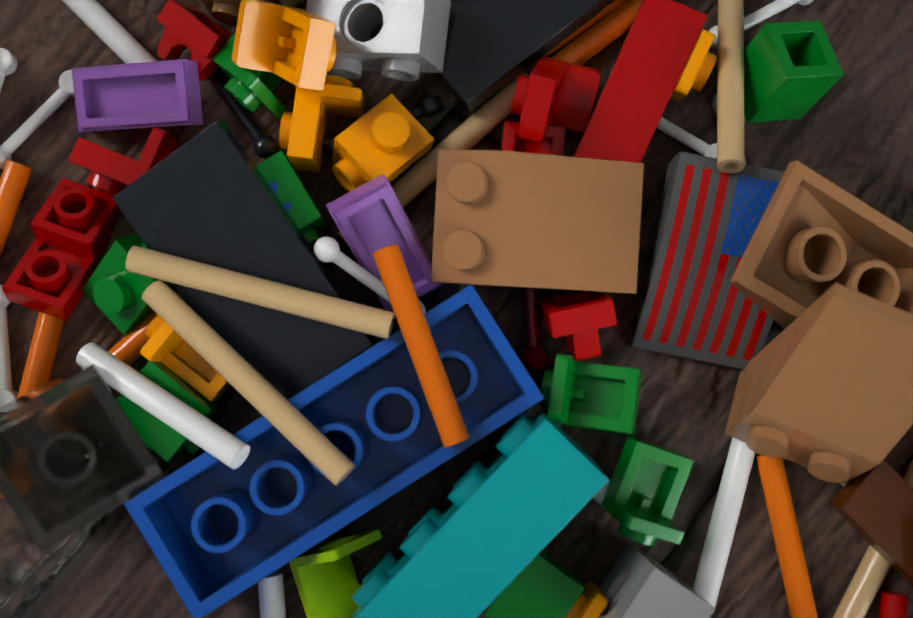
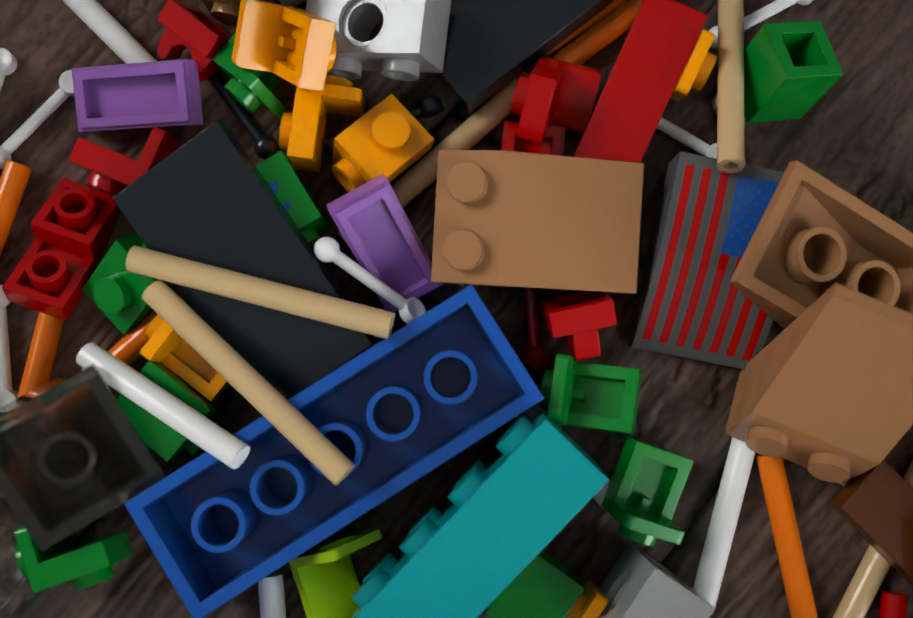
(83, 564): none -> green bracket
(421, 345): orange bar -> none

